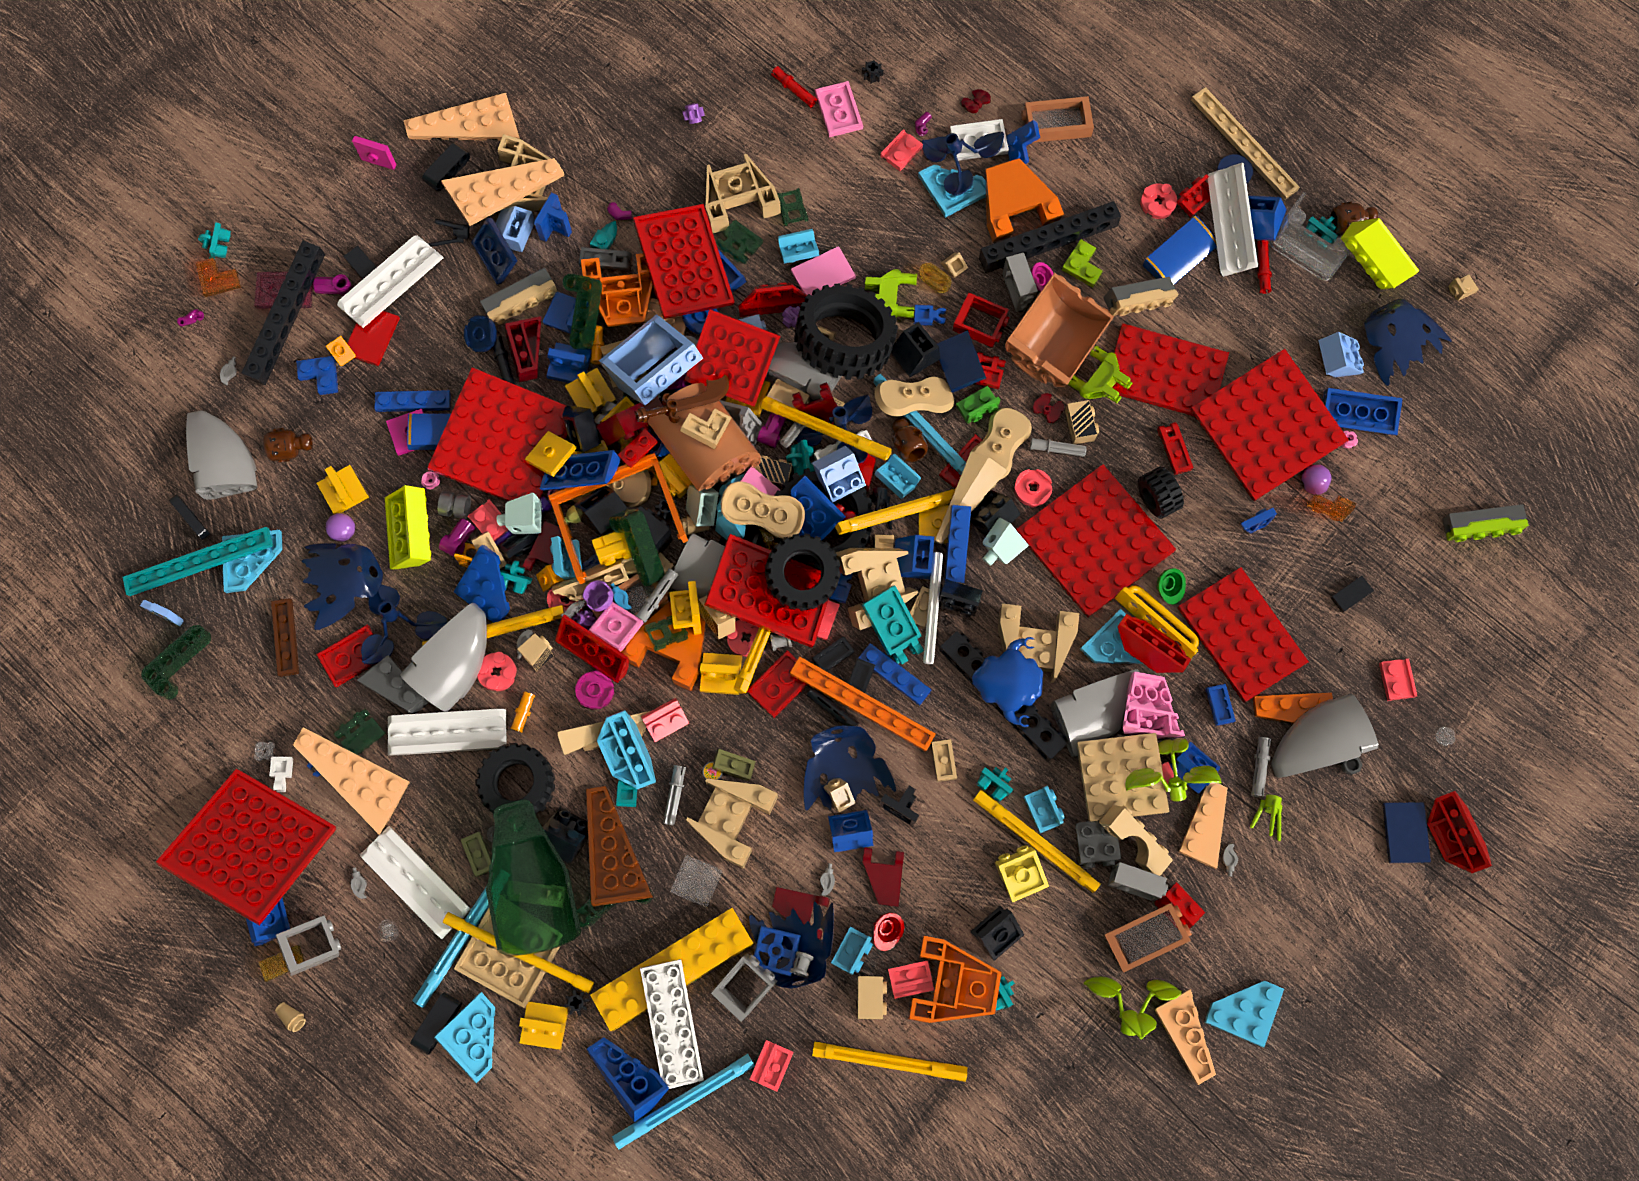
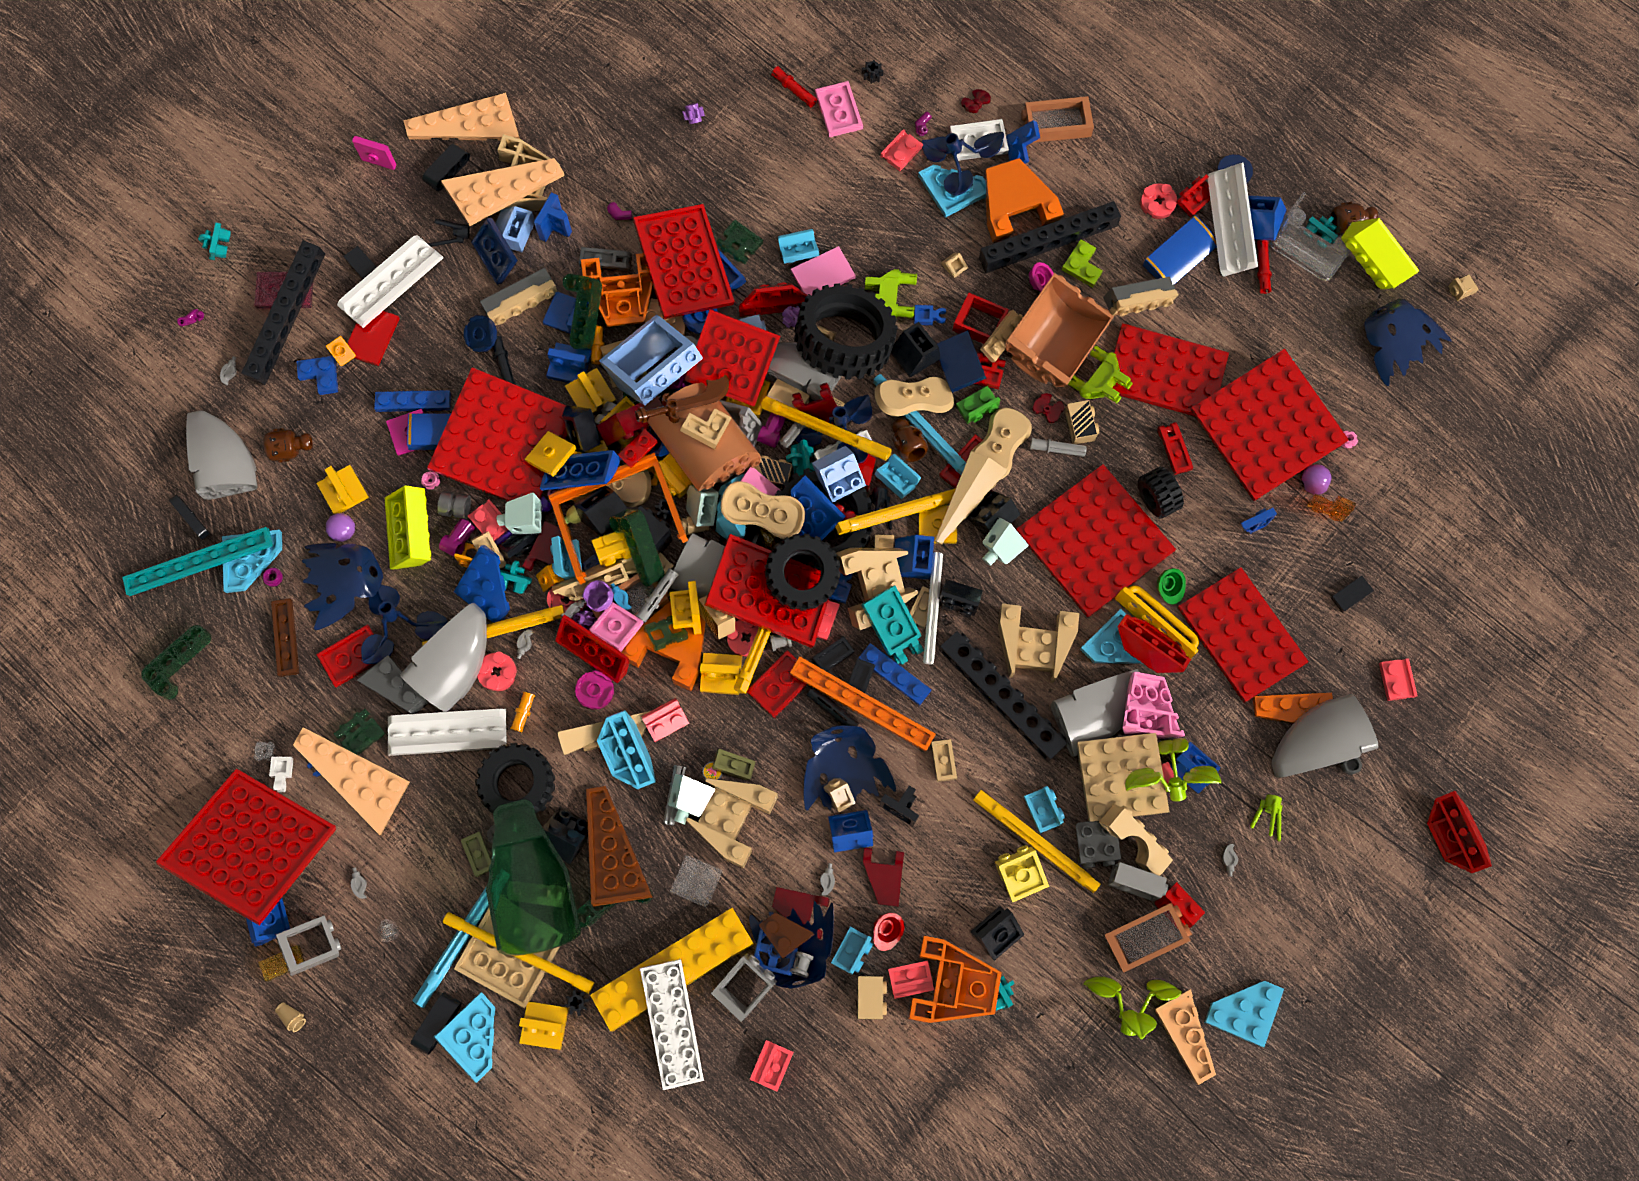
(161, 612): light blue tile -> none
(214, 282): clear orange plate -> none
(269, 573): none -> magenta plate
(332, 285): magenta piece -> none
(414, 881): white plate -> none
(524, 345): dark red wedge -> none
(536, 651): tan brick -> none
(605, 237): teal plate -> none
(626, 795): teal plate -> none
(630, 1081): blue wedge -> none
(683, 1101): medium azure piece -> none
(688, 797): none -> light aqua torso
(737, 187): tan wedge -> none
(785, 934): none -> reddish brown wing
(798, 205): clear green piece -> none
(883, 1060): yellow piece -> none
(937, 276): clear yellow plate -> none
(957, 543): blue plate -> none
(996, 342): none -> tan plate
(1002, 789): teal hips -> none
(1010, 680): blue piece -> none
(1019, 282): light grey window -> none
(1032, 477): coral plate -> none
(1205, 829): light nougat wing -> none
(1220, 705): blue plate -> none
(1245, 143): tan plate -> none
(1260, 771): light grey pin -> none
(1341, 355): light blue slope -> none
(1363, 410): blue slope -> none
(1406, 832): dark blue tile -> none
(1442, 739): clear plate -> none
(1485, 522): piece -> none

